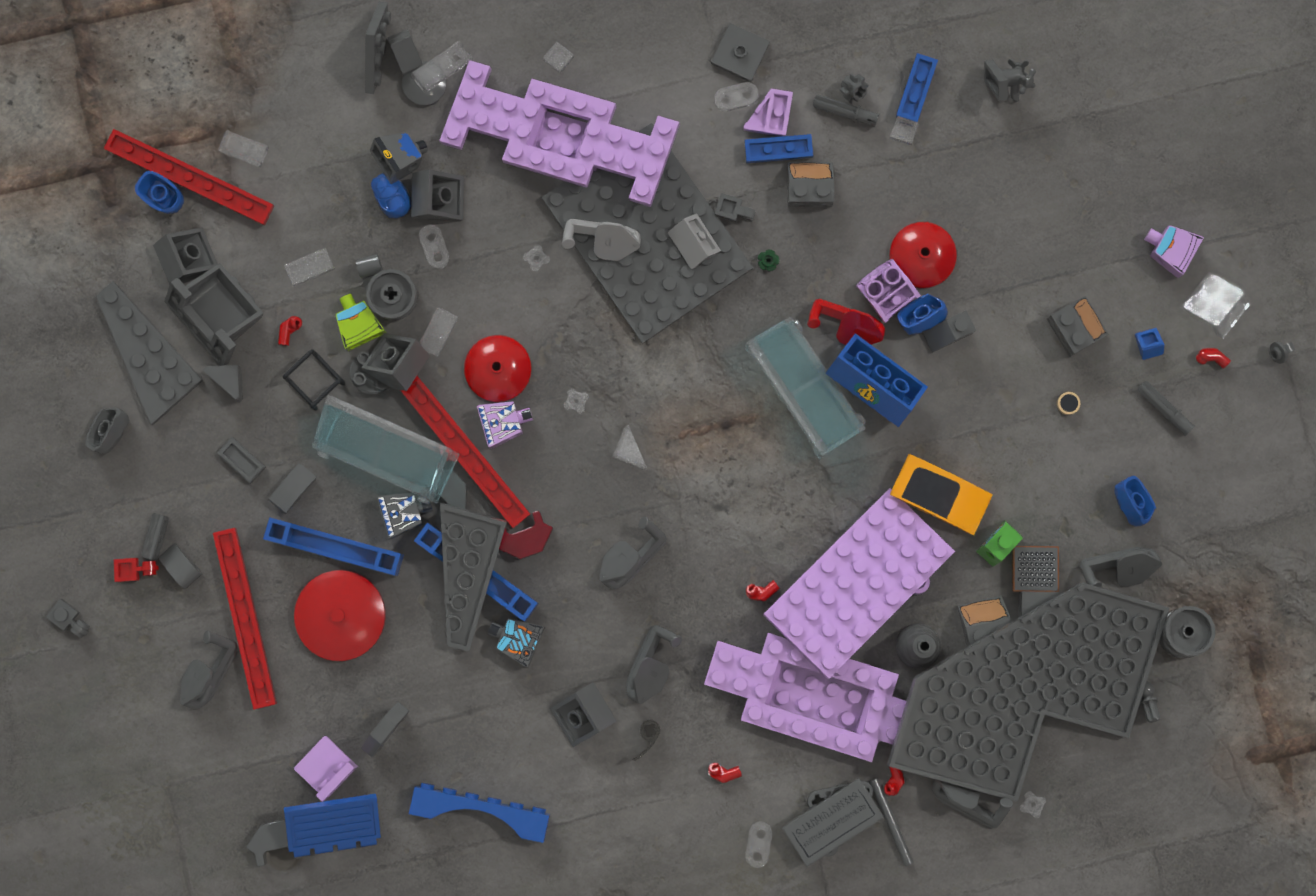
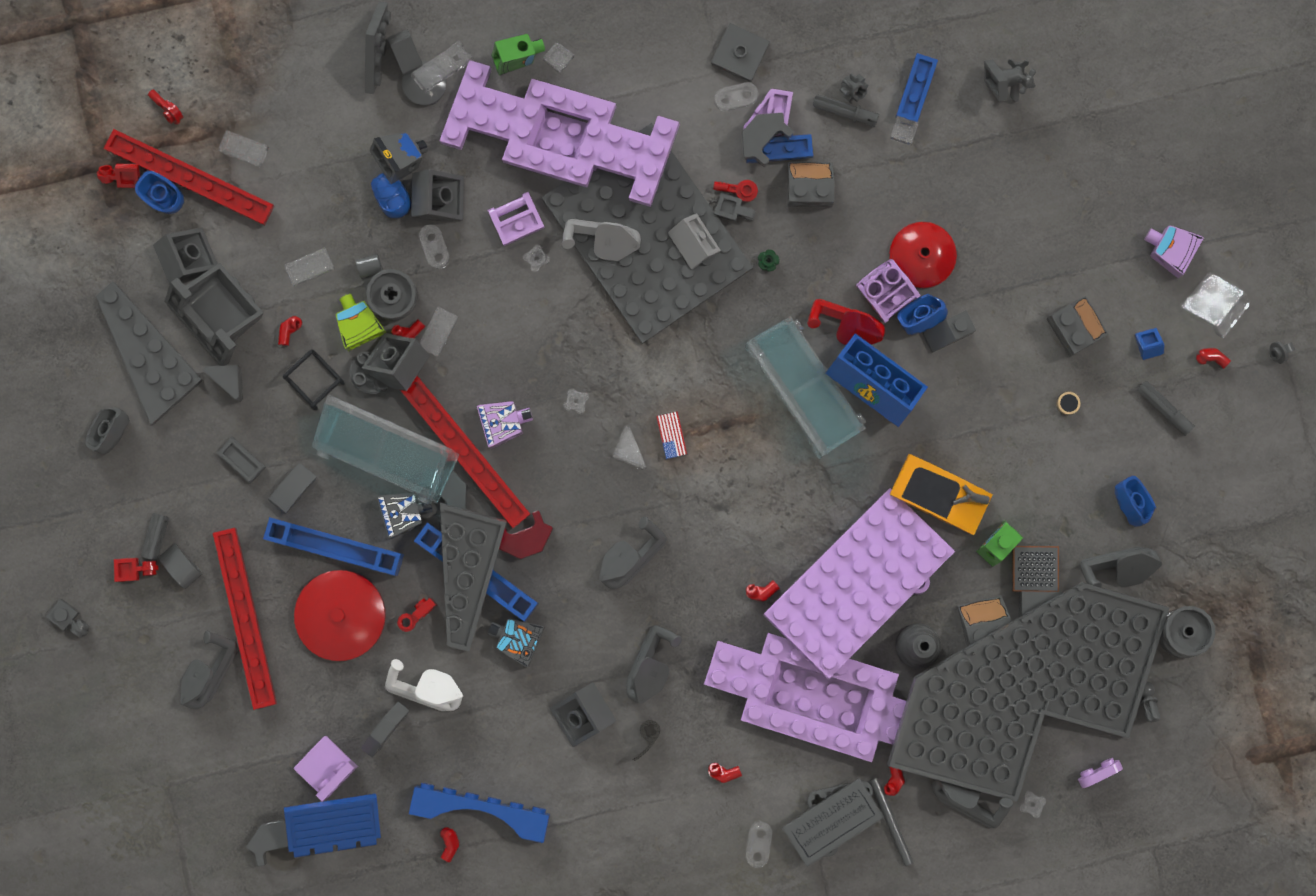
(124, 174): none -> red plate
(172, 113): none -> red plate
(410, 332): none -> red arm
(423, 607): none -> red plate
(433, 690): none -> white piece
(452, 843): none -> red arm
(509, 379): red dish -> none
(515, 53): none -> bright green torso
(518, 225): none -> lavender plate
(671, 435): none -> tile
(745, 190): none -> red plate
(760, 133): none -> dark grey piece
(972, 497): none -> dark grey bar
(1091, 776): none -> lavender plate

